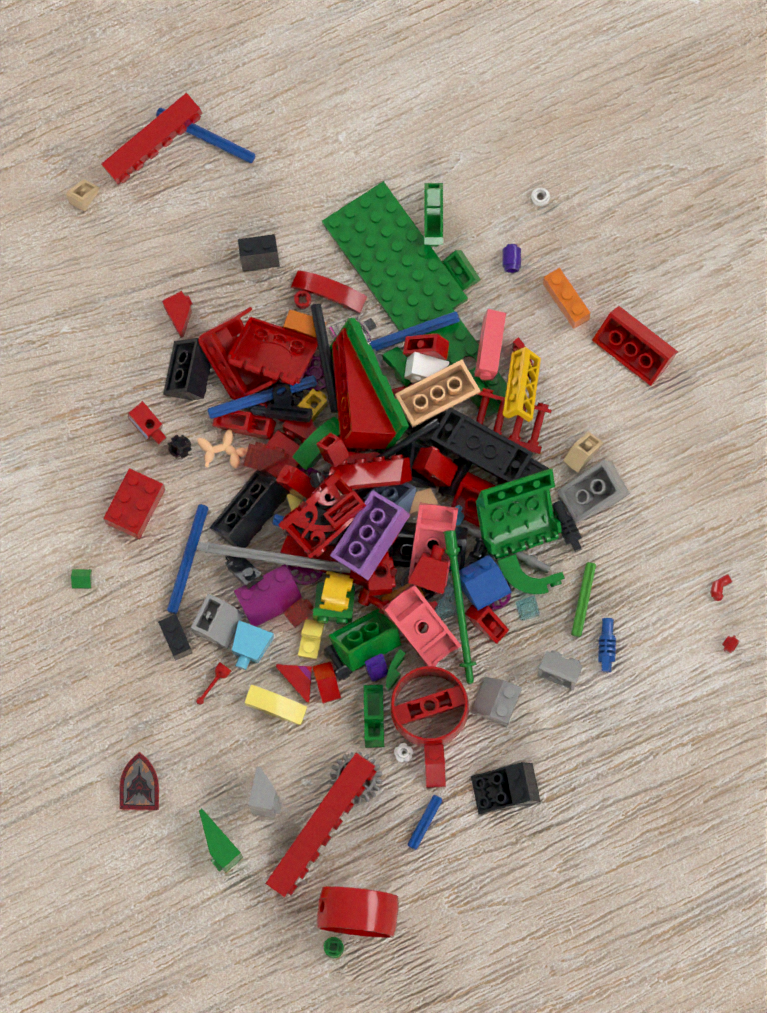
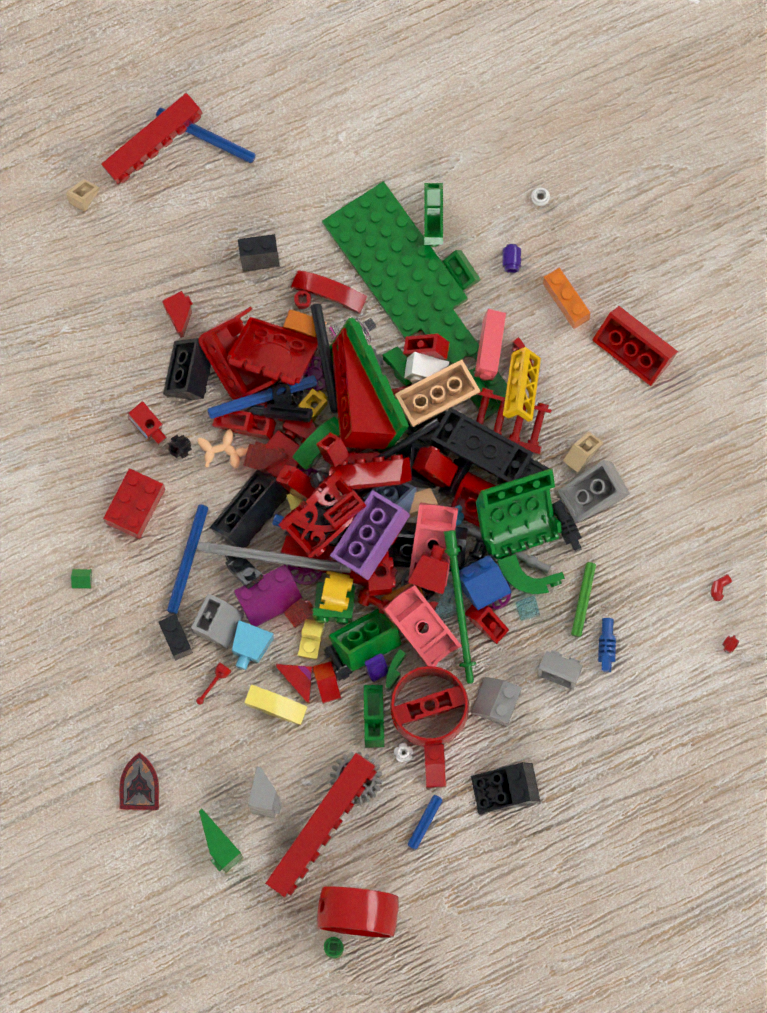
(419, 329): blue axle -> none

